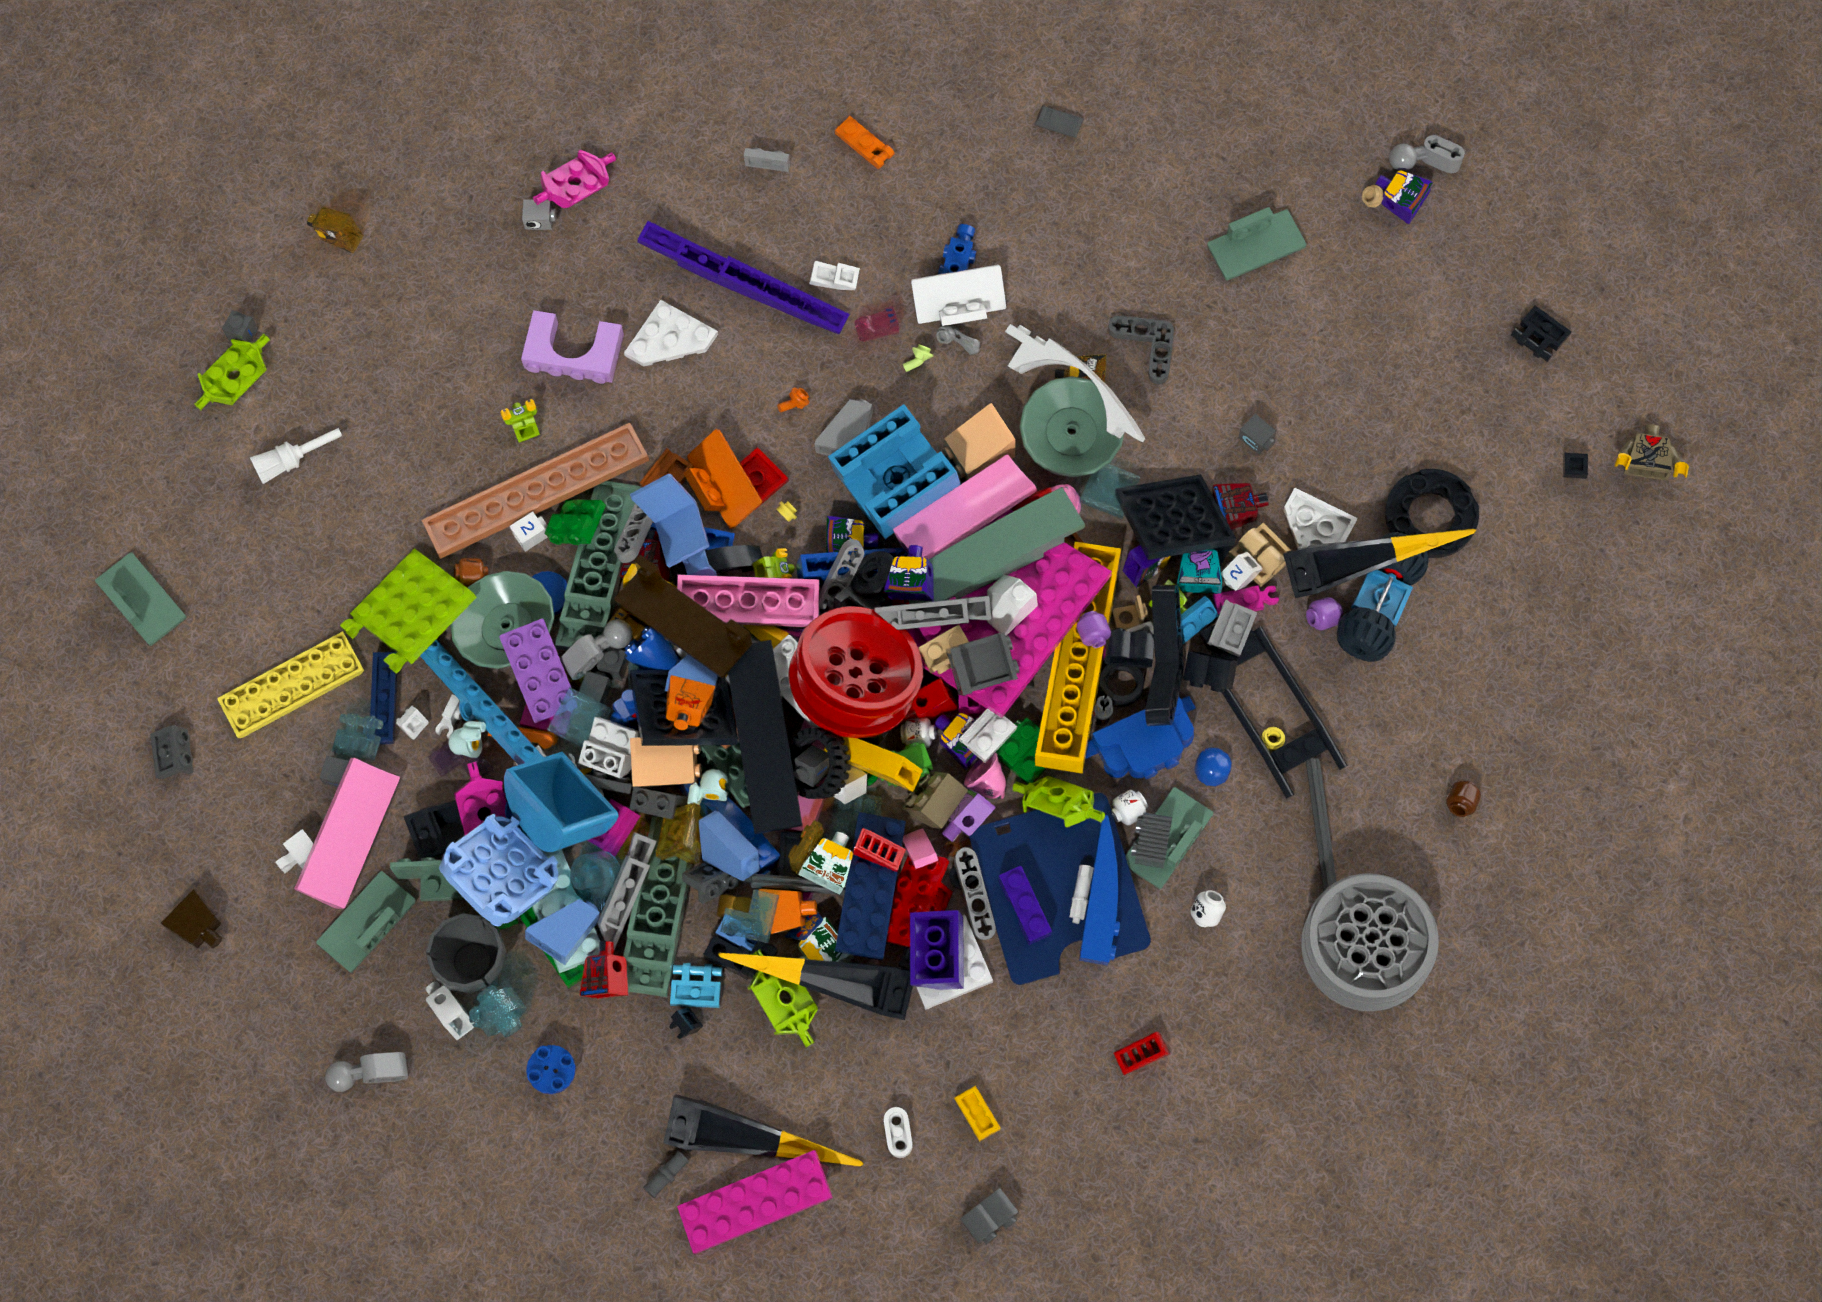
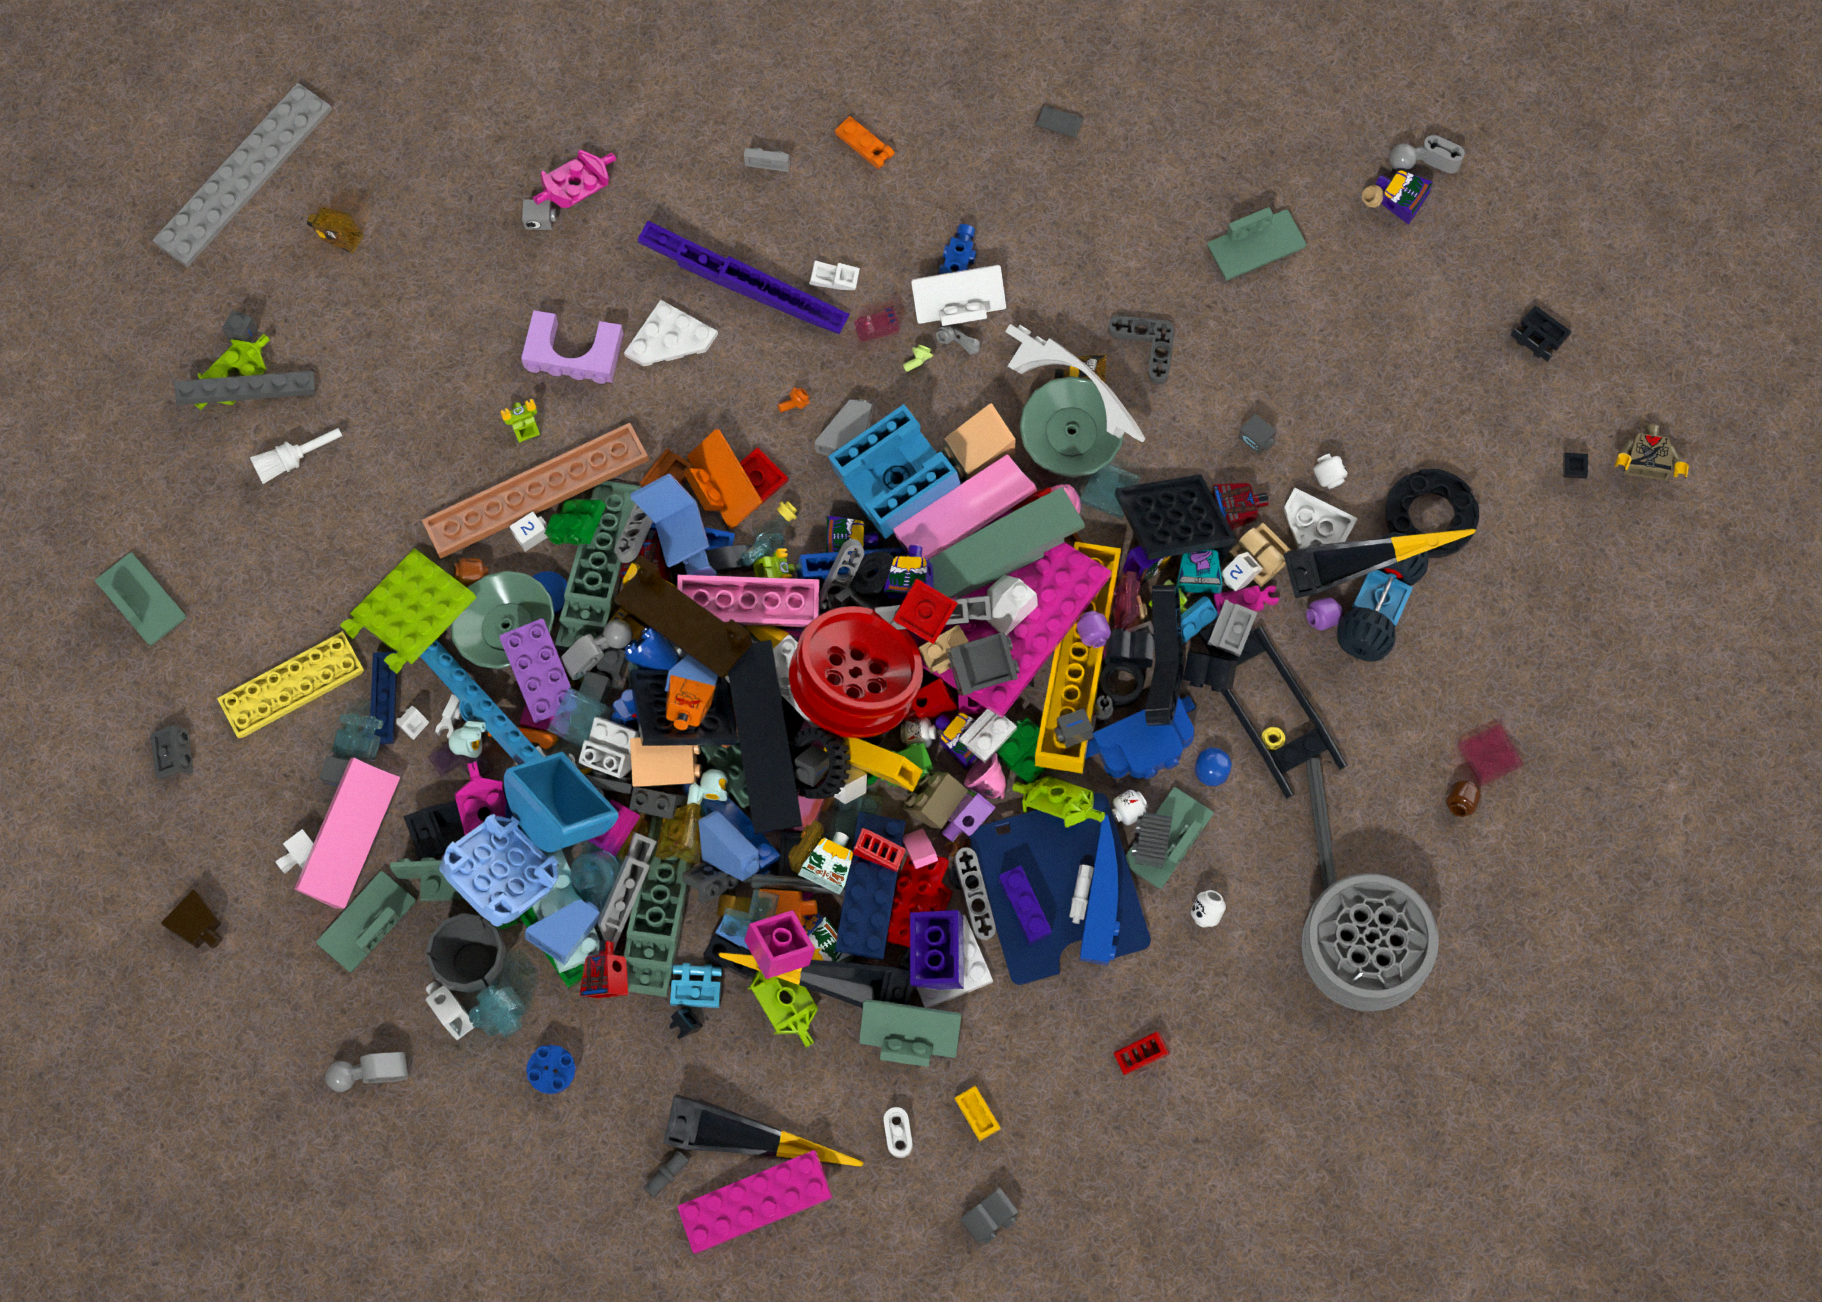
(242, 175): none -> light grey plate
(244, 387): none -> dark grey plate
(764, 545): none -> clear light blue pin
(779, 944): none -> dark pink brick
(909, 1032): none -> sand green bracket
(924, 611): none -> red tile
(1073, 728): none -> dark grey brick
(1126, 605): none -> clear pink plate
(1330, 471): none -> white head
(1490, 755): none -> clear pink plate

